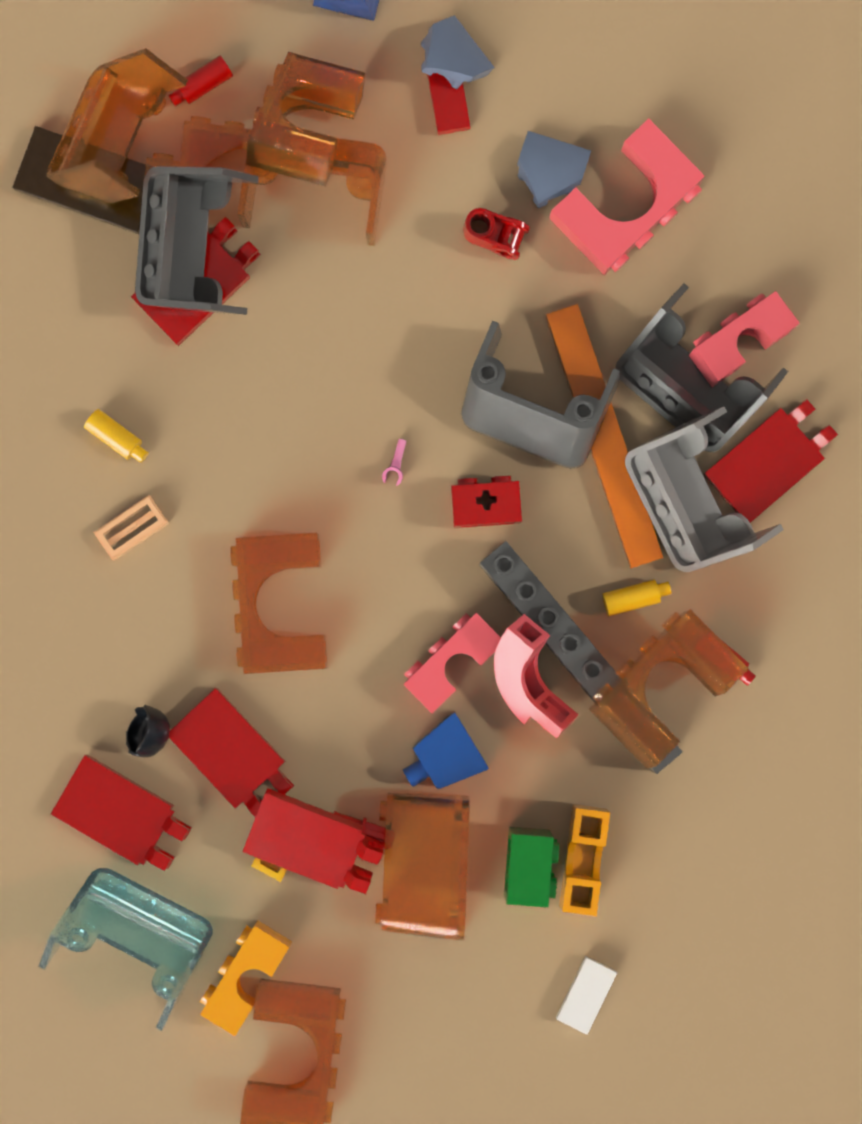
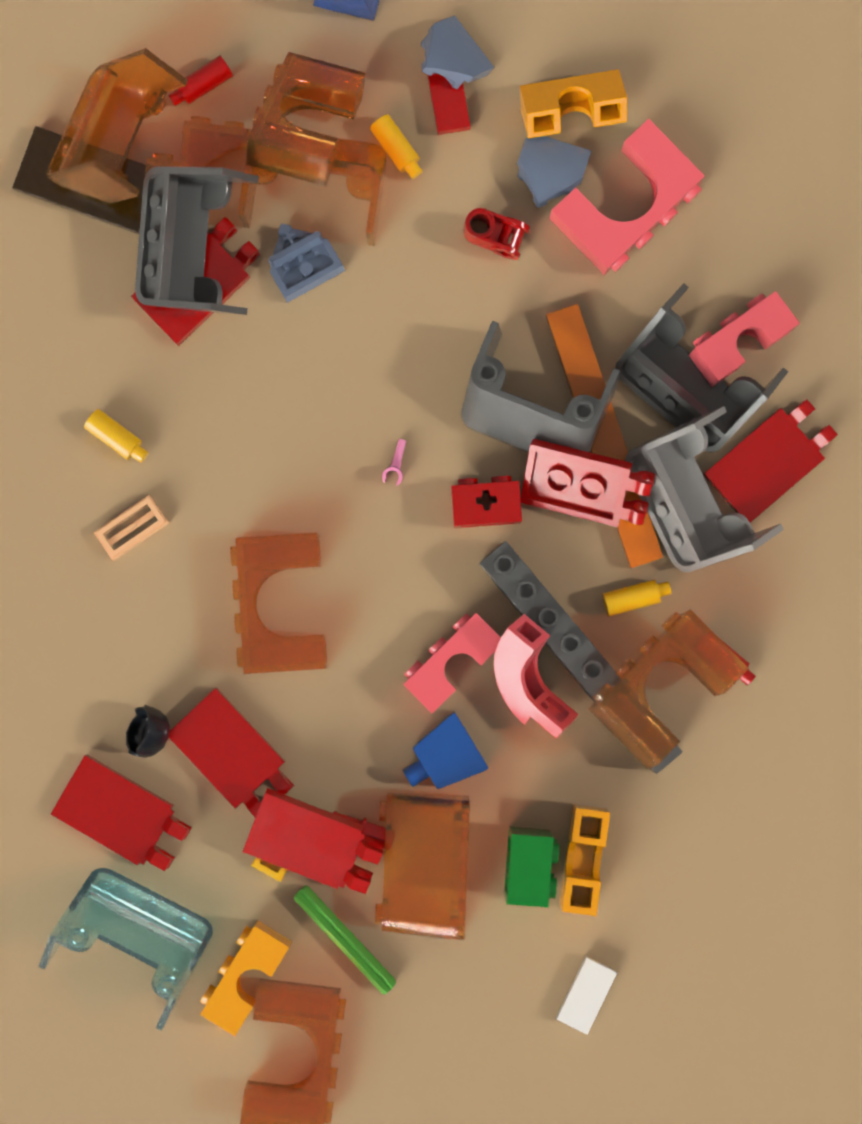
(302, 261): none -> sand blue slope
(345, 939): none -> bright green axle
(396, 145): none -> yellow cylinder
(584, 484): none -> tile
(595, 94): none -> light orange arch

